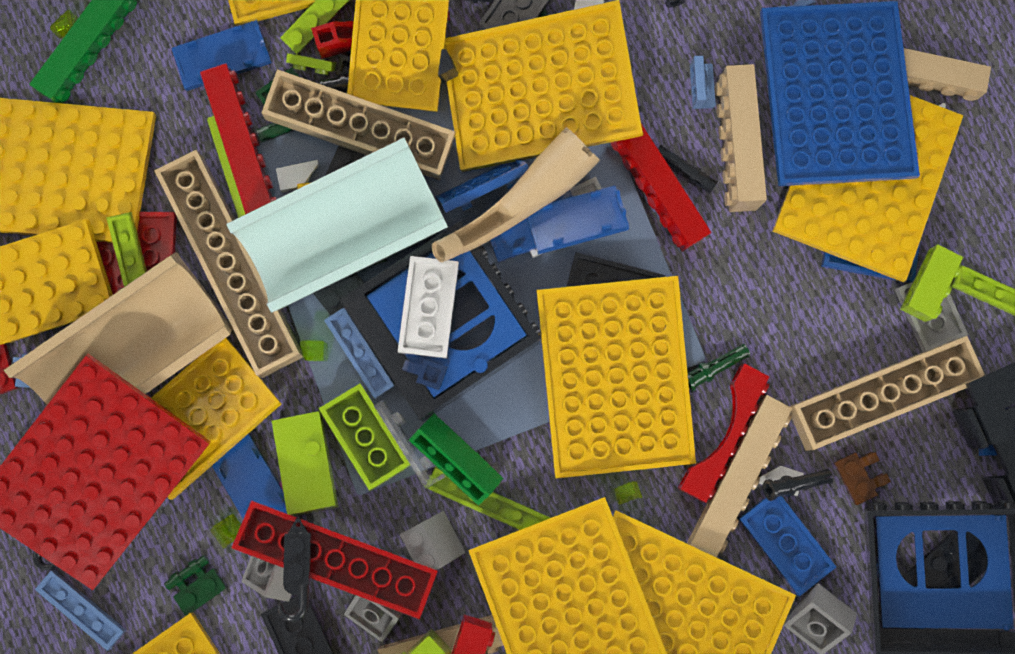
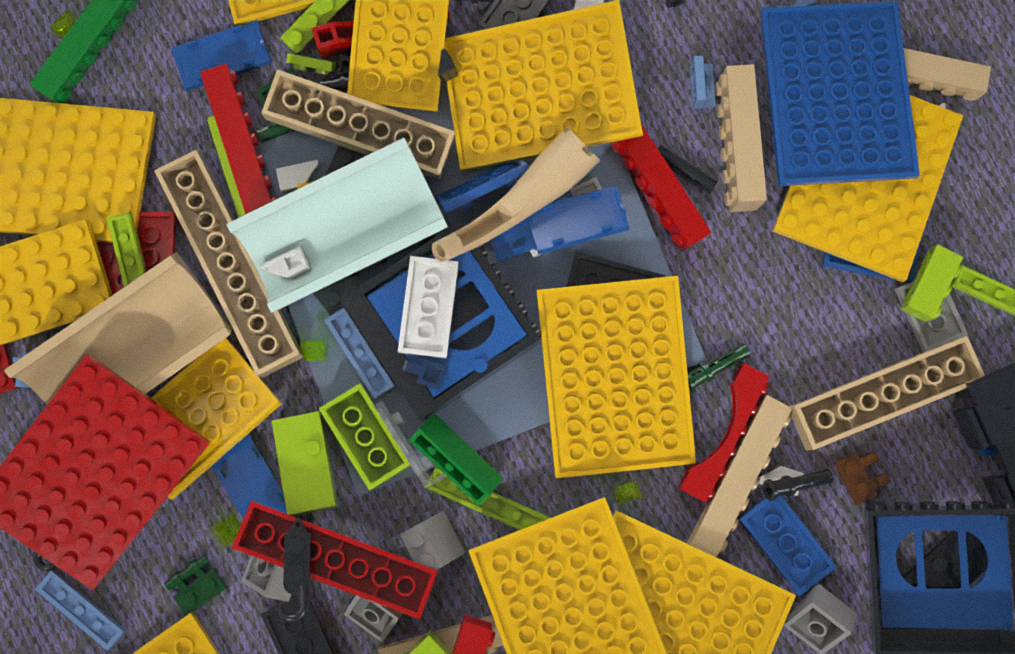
(288, 264): none -> white tile

